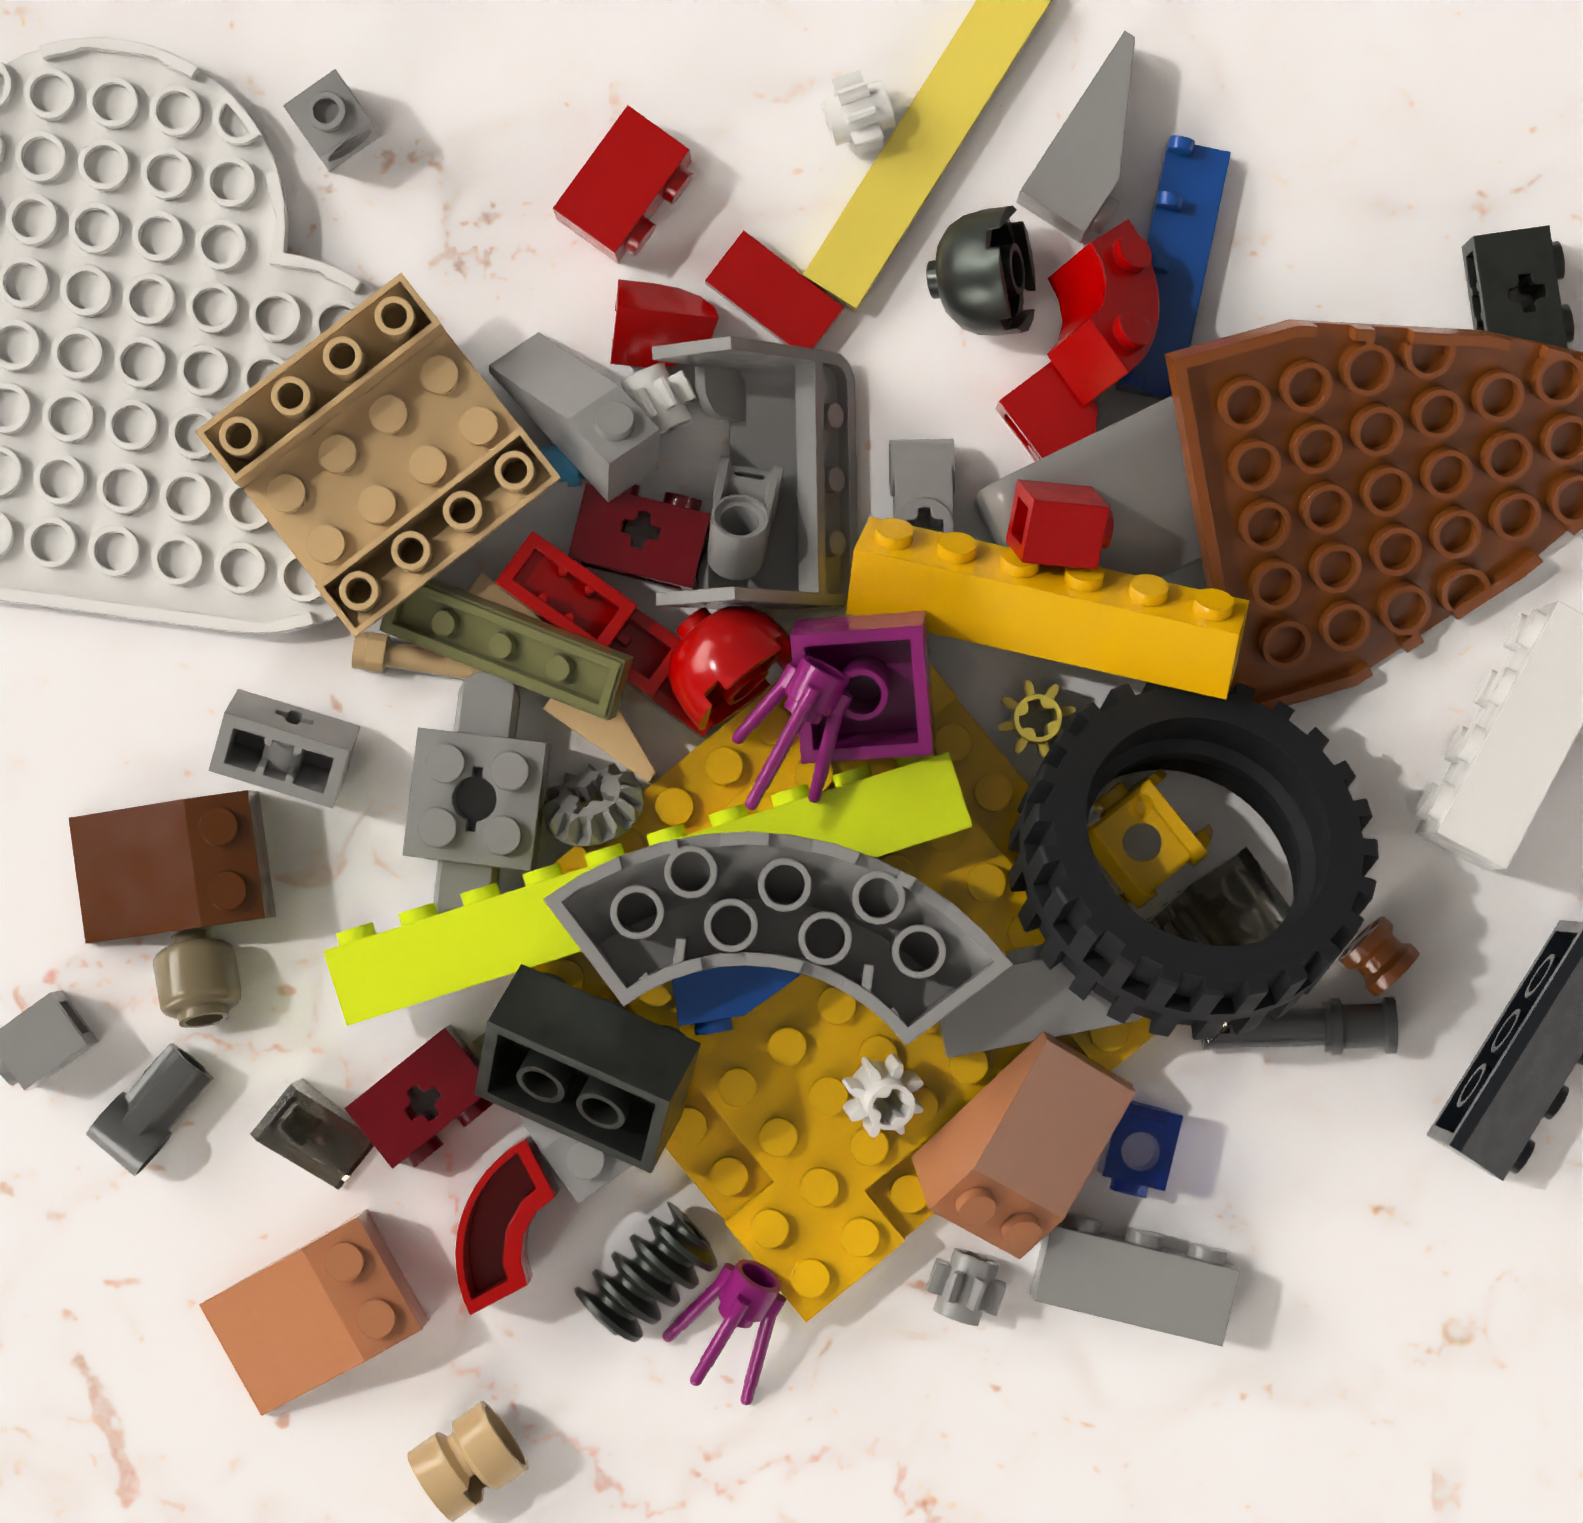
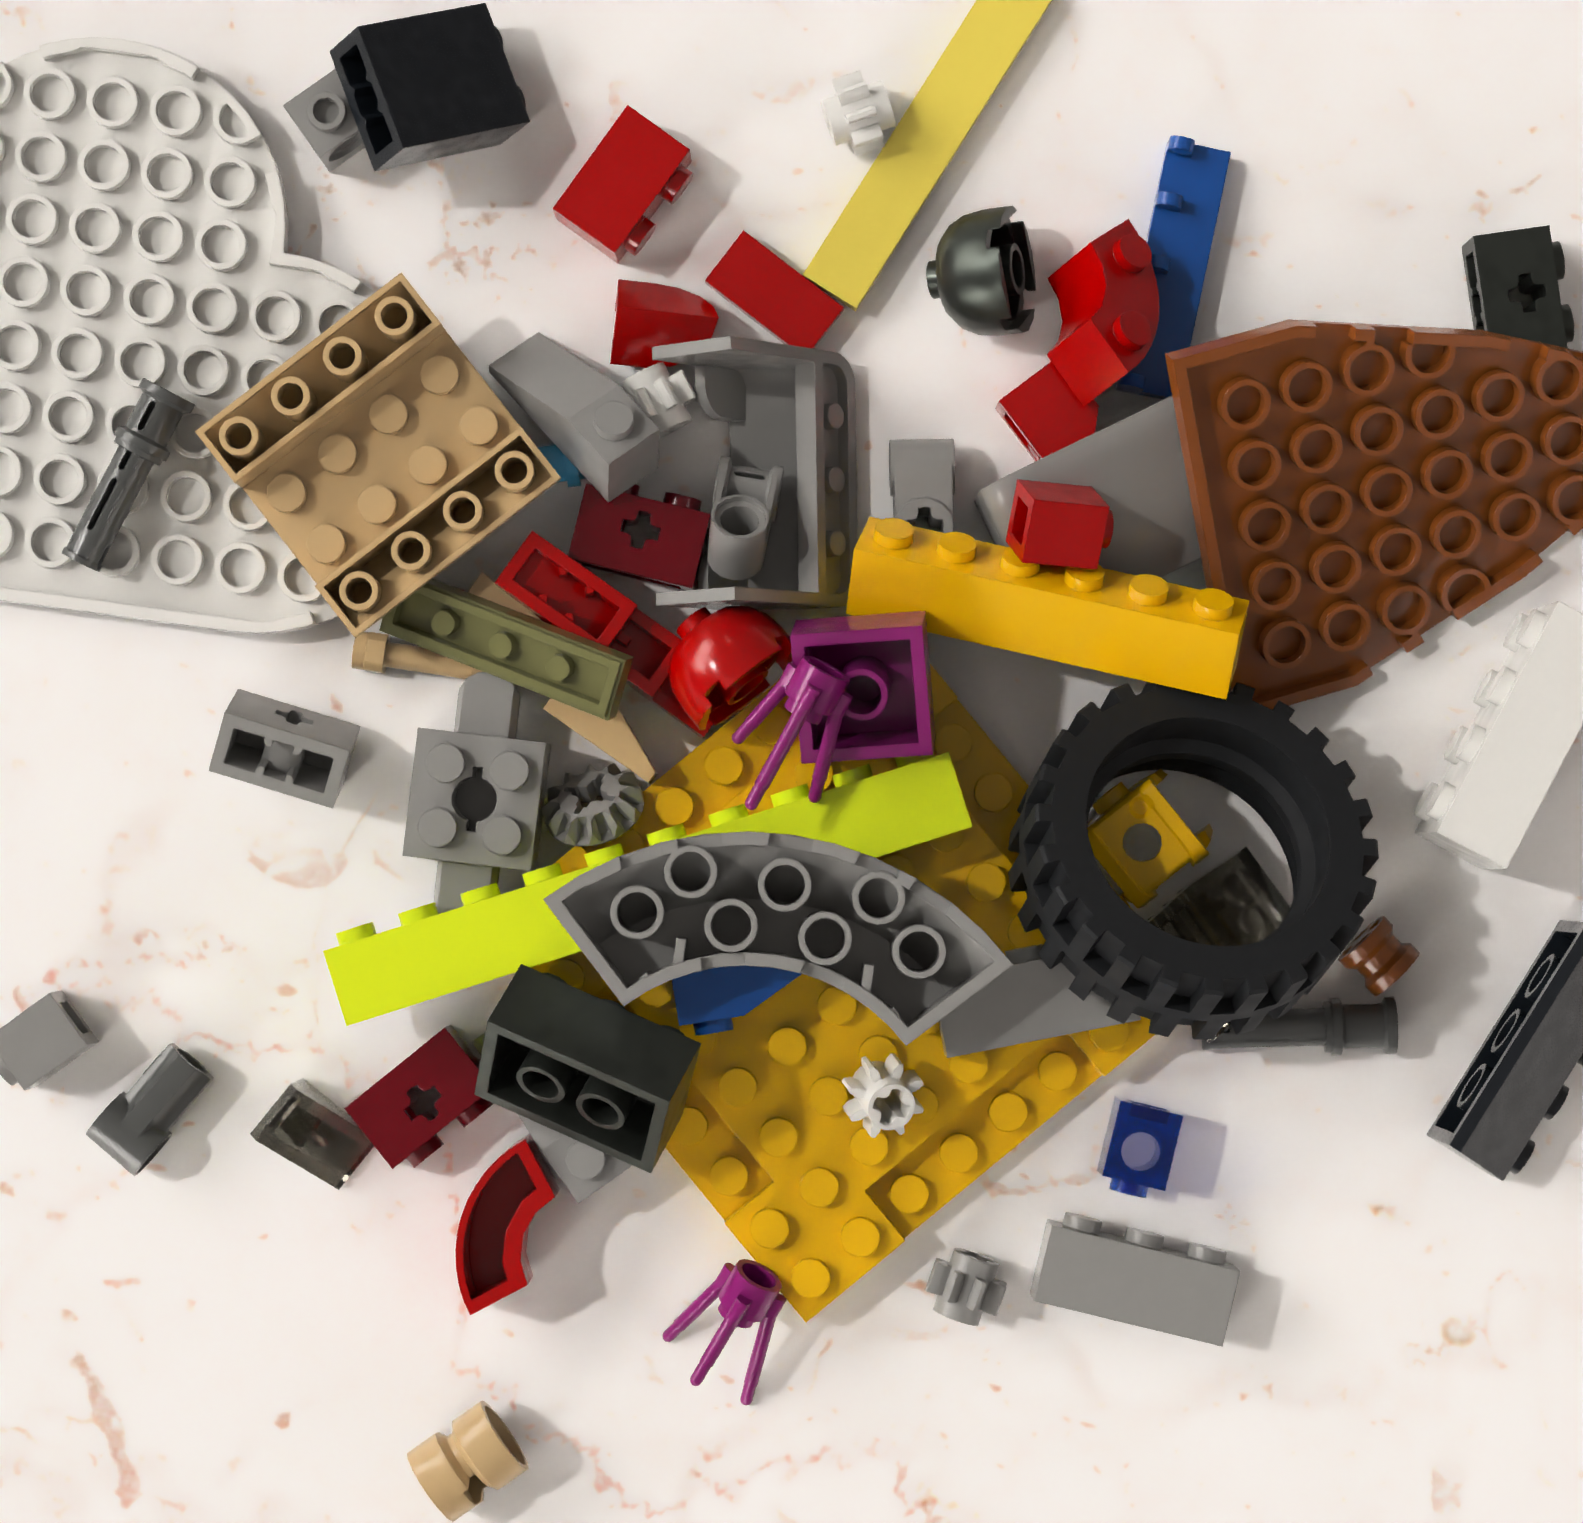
(140, 446): none -> dark grey pin
(172, 866): reddish brown slope -> none
(197, 979): dark tan head -> none
(315, 1313): nougat slope -> none
(429, 86): none -> black brick
(649, 1276): pearl dark grey piece -> none
(1020, 708): light yellow gear -> none
(1023, 1146): nougat slope -> none
(1083, 162): light grey slope -> none

